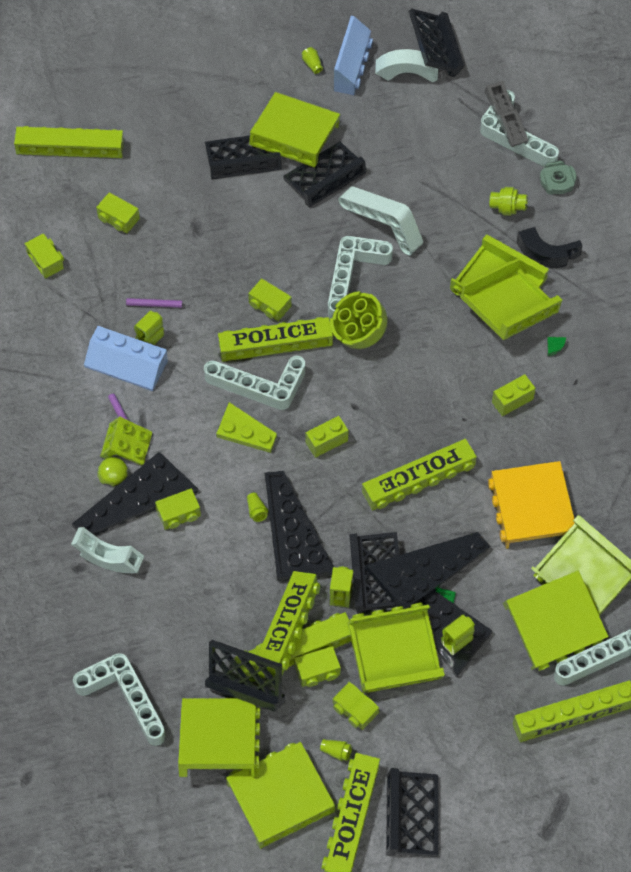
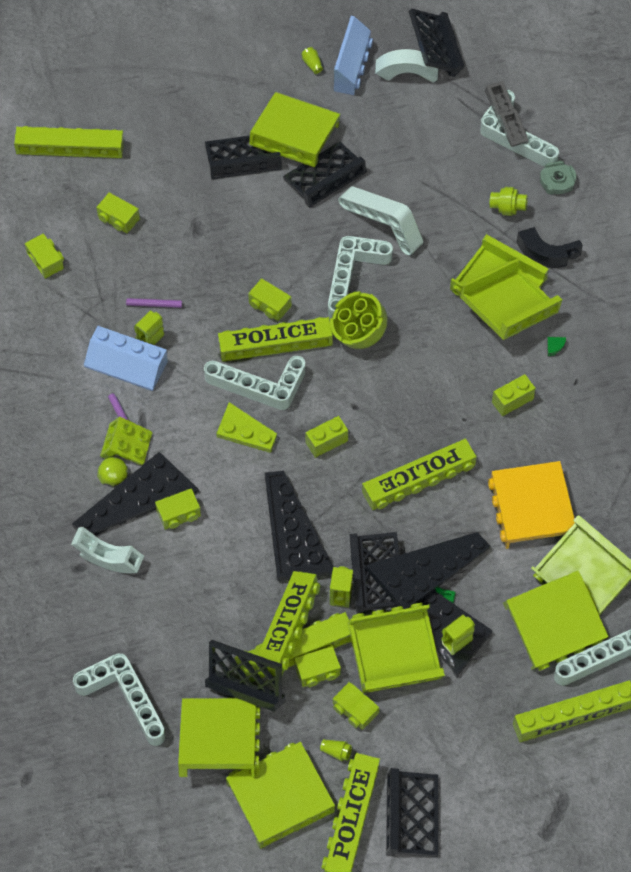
(256, 507): lime cone -> none

